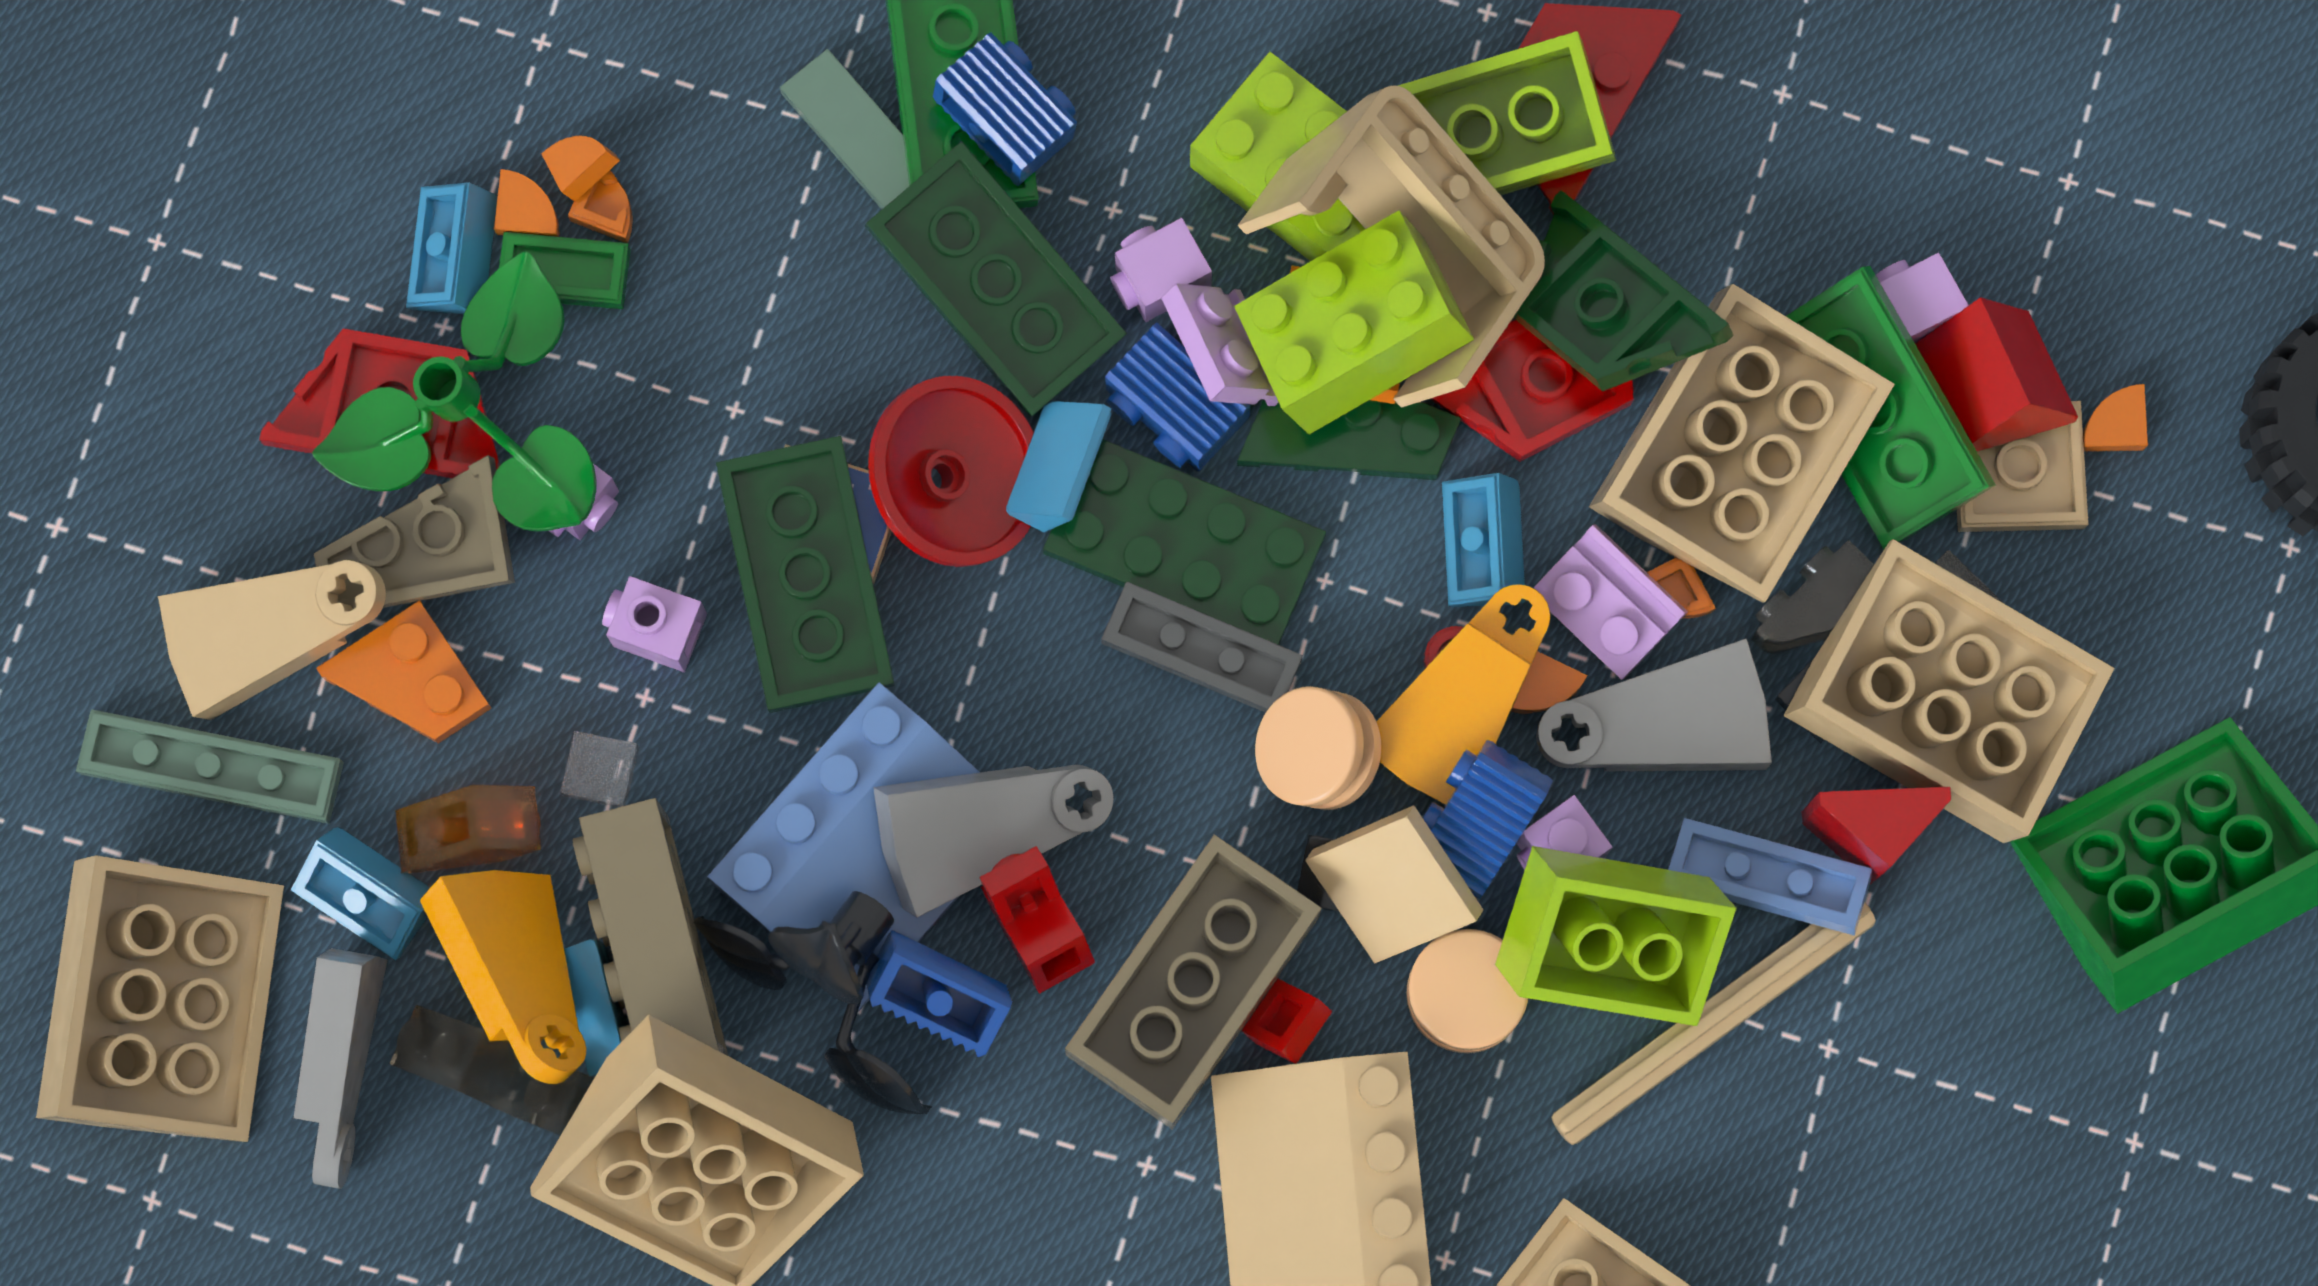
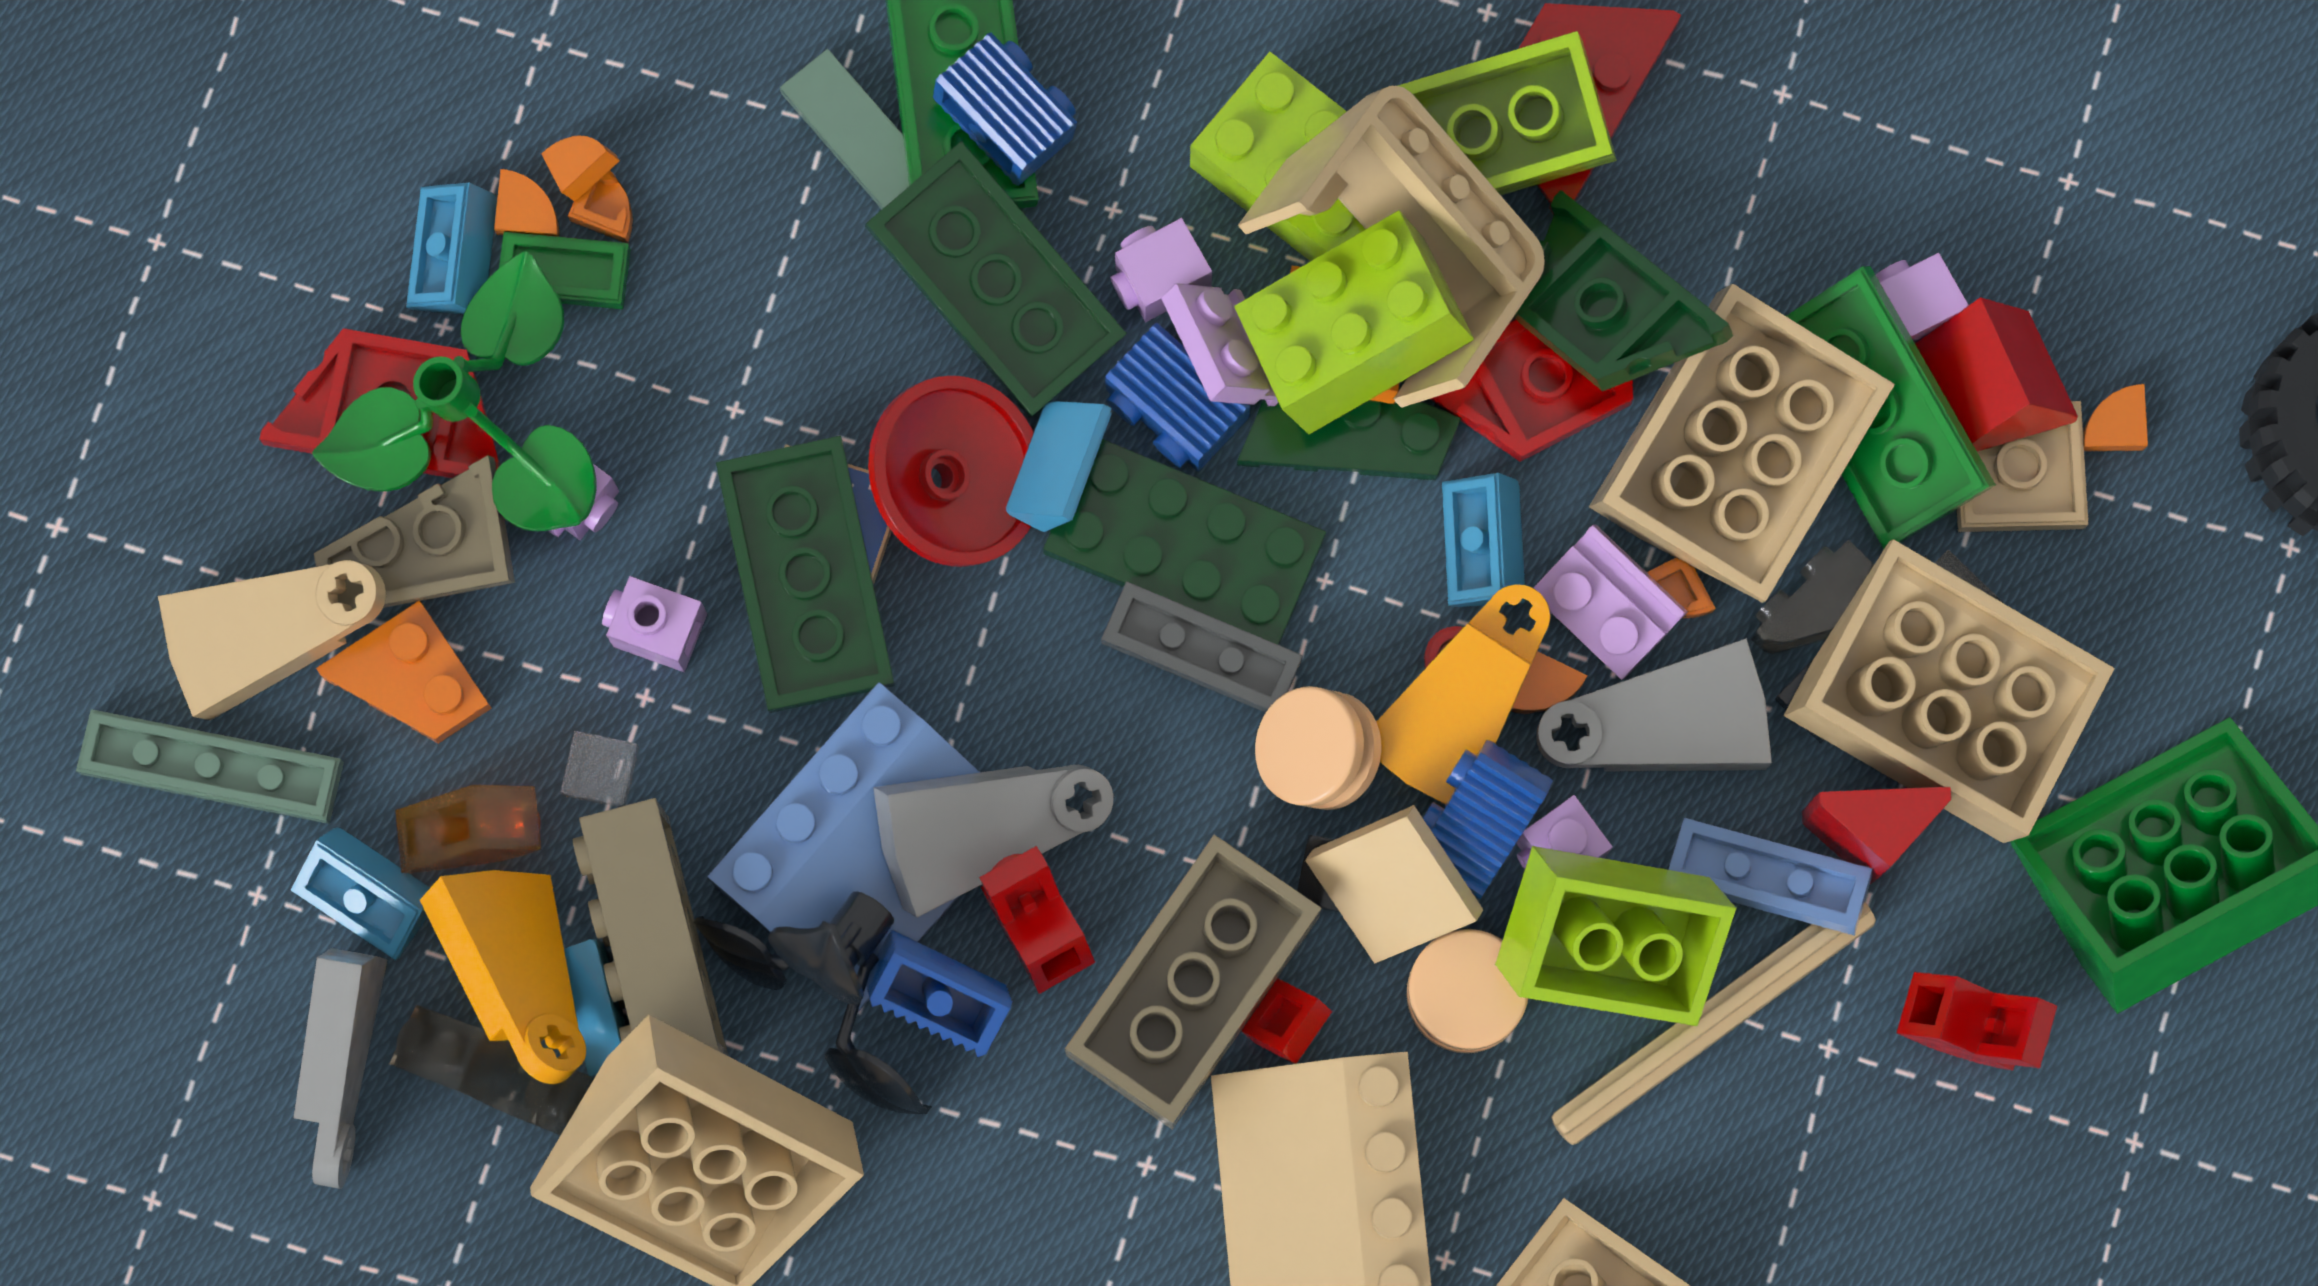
(160, 1000): tan slope -> none
(1976, 1022): none -> red brick

